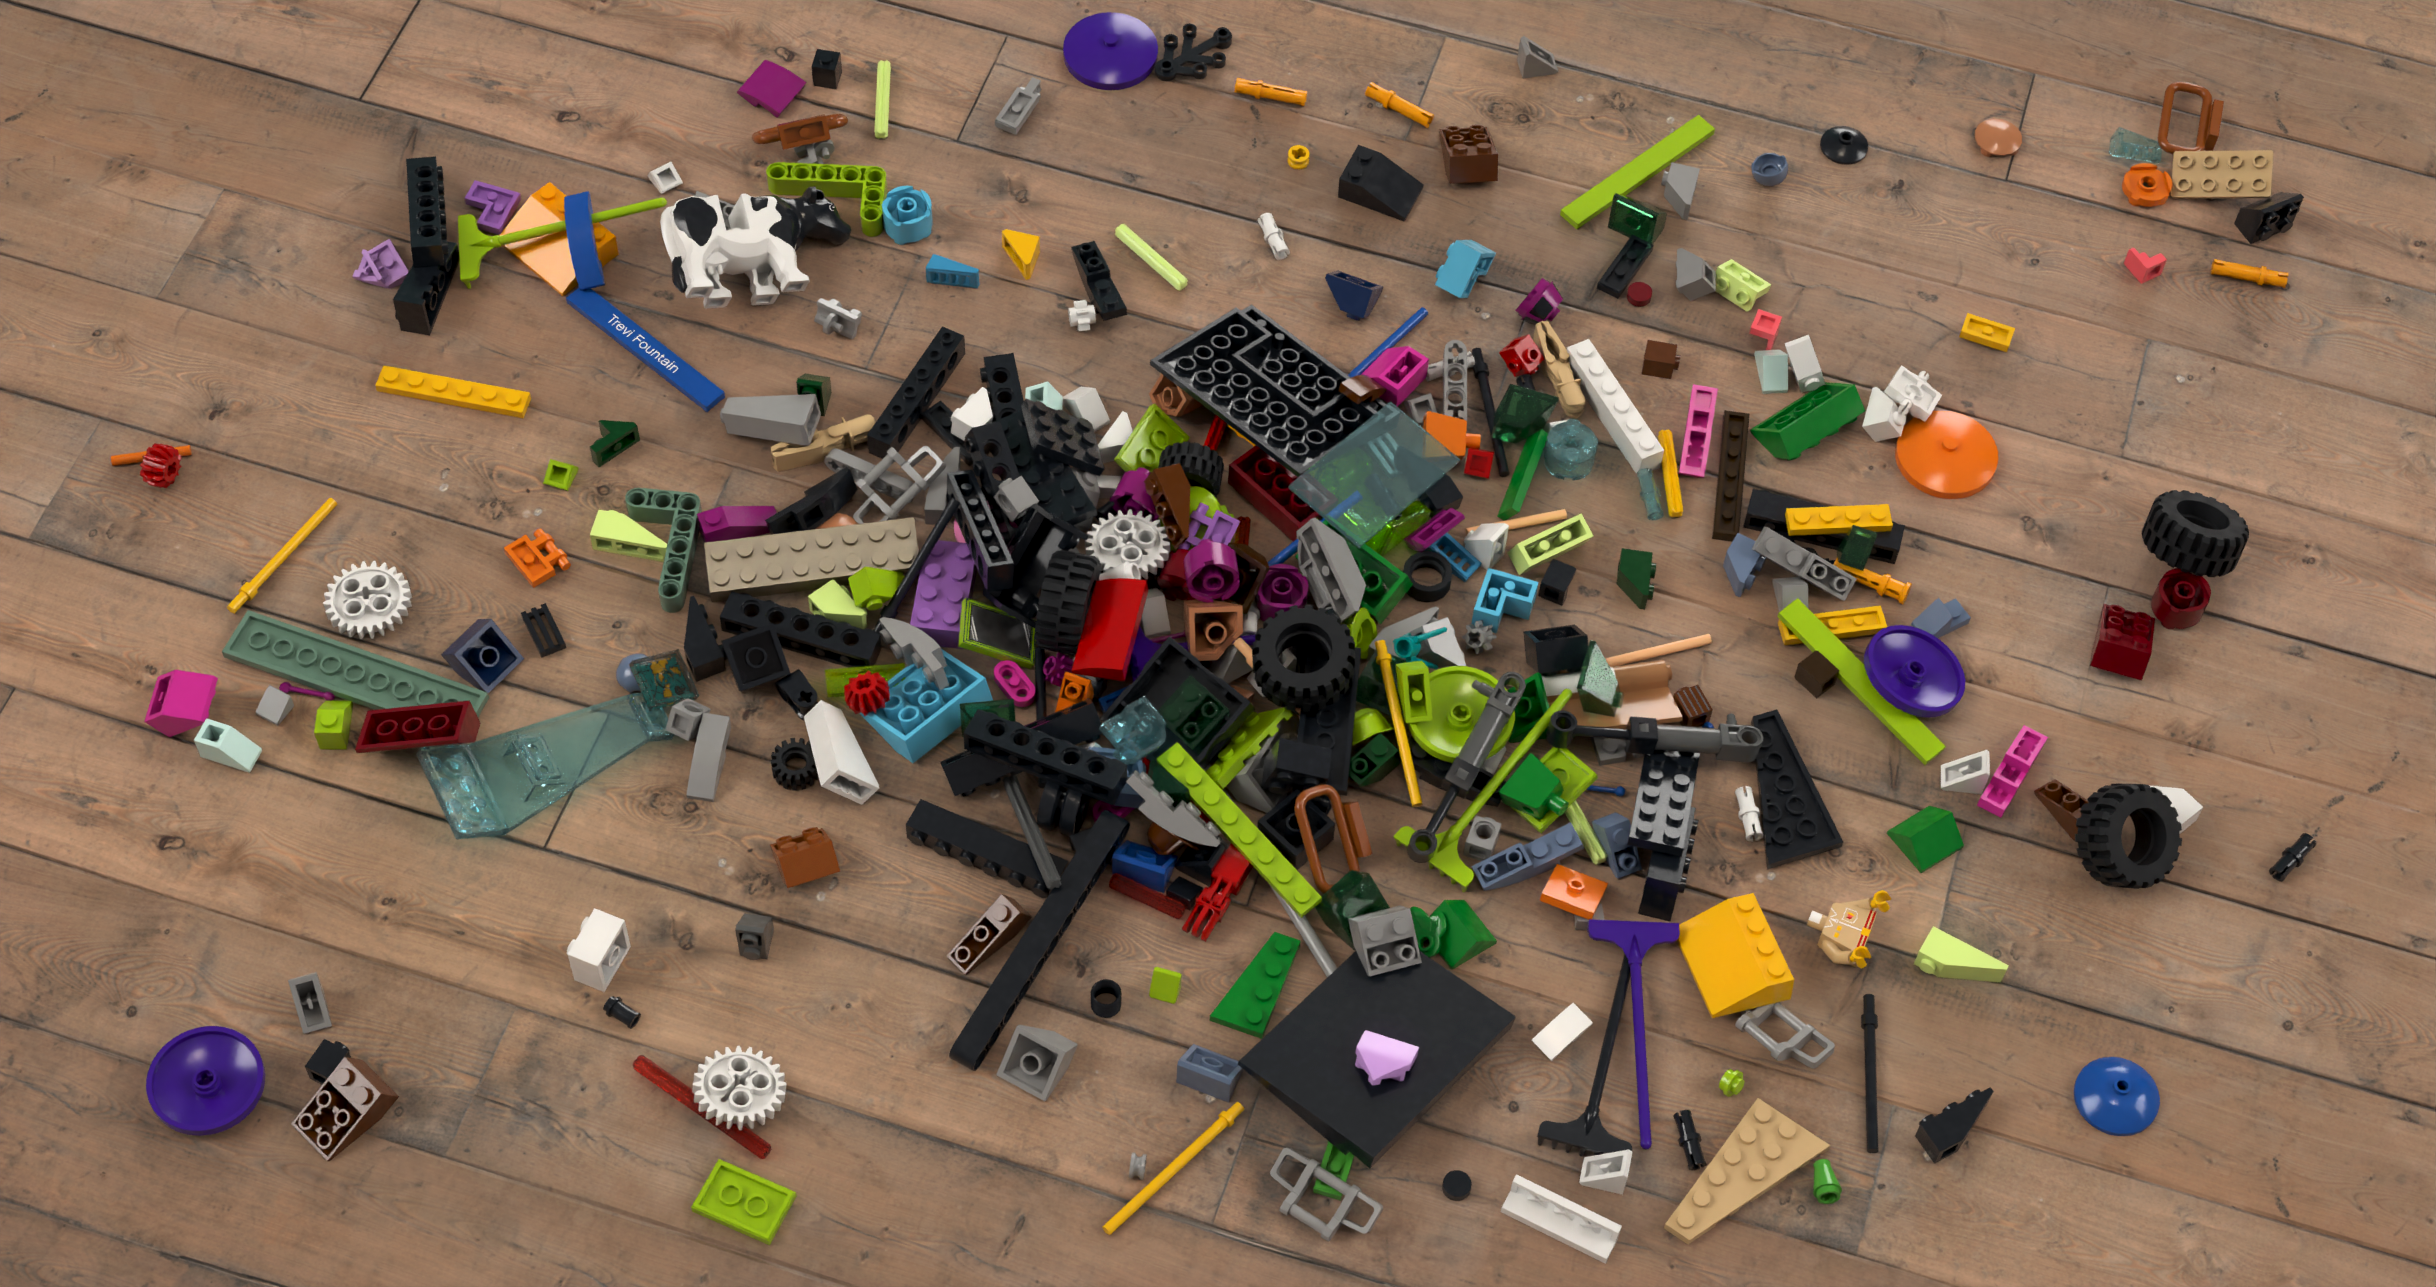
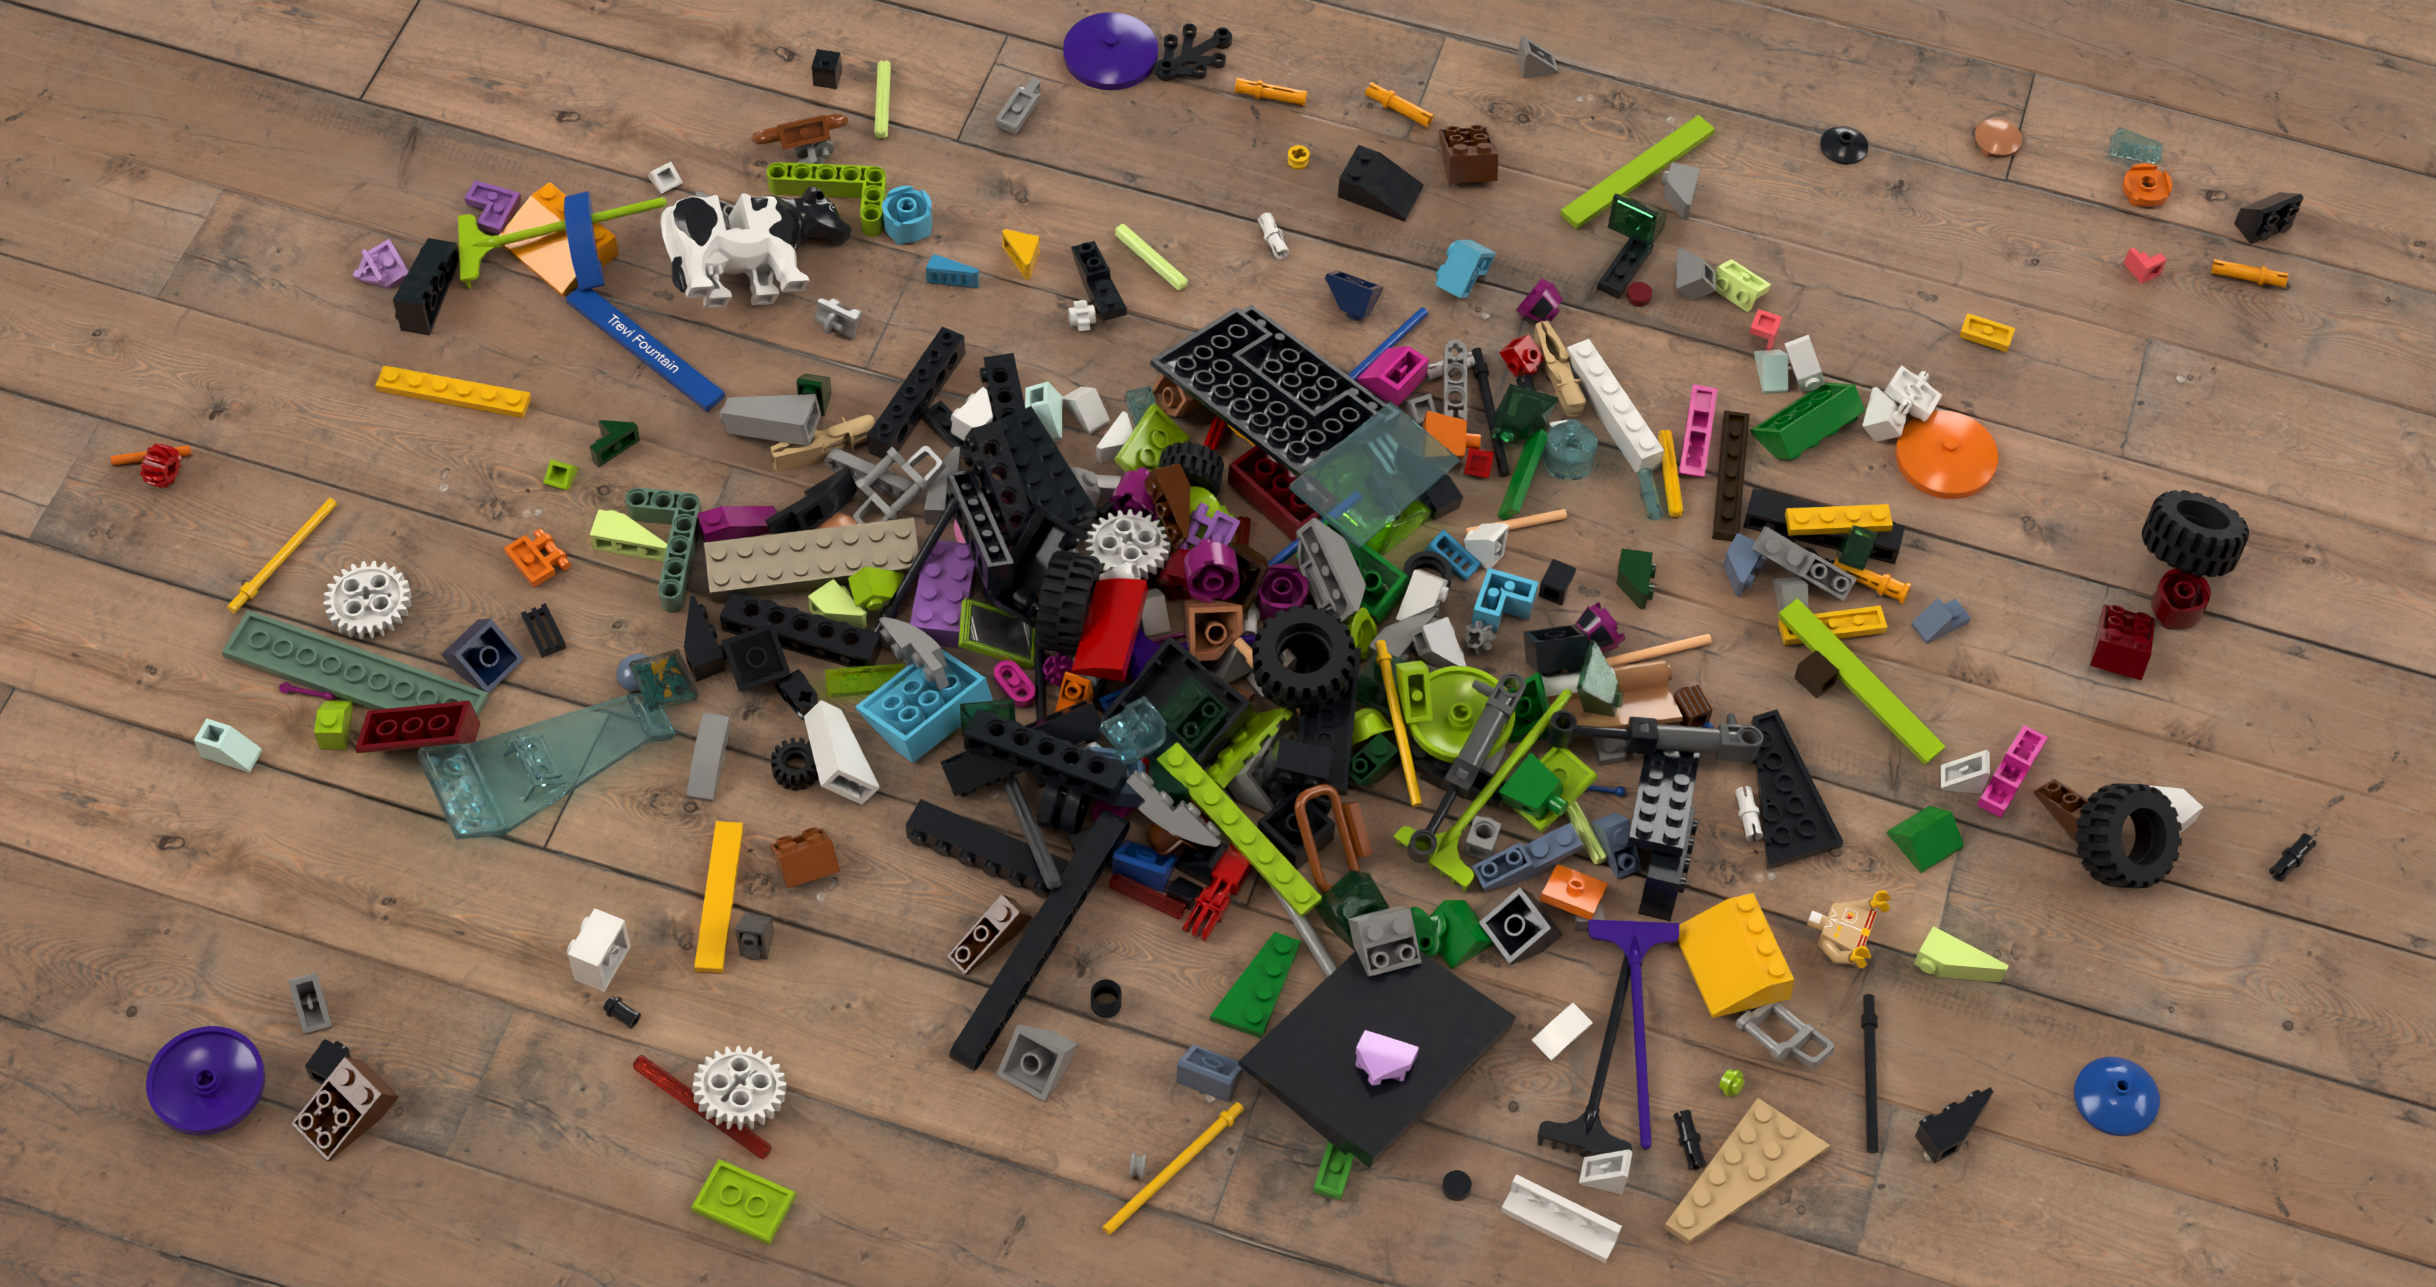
(180, 701): dark pink slope -> none
(274, 705): light grey slope -> none
(426, 211): black brick -> none
(686, 718): light grey brick -> none
(719, 897): none -> yellow tile
(771, 87): magenta slope -> none
(866, 693): red gear -> none
(1015, 498): light grey brick -> none
(1062, 437): black plate -> none
(1135, 395): none -> clear light blue slope
(1165, 985): lime slope -> none
(1312, 1170): light grey bar -> none
(1361, 388): reddish brown slope -> none
(1409, 646): teal plant -> none
(1422, 594): none -> white slope
(1434, 529): magenta slope -> none
(1520, 927): none -> black slope
(1550, 544): yellowish green brick -> none
(1600, 628): none -> cone
(1660, 359): reddish brown brick -> none
(1769, 169): sand blue hair -> none
(1826, 1186): bright green cone -> none
(1914, 671): dark purple dish -> none
(2209, 118): dark orange bar -> none
(2222, 174): tan bracket -> none

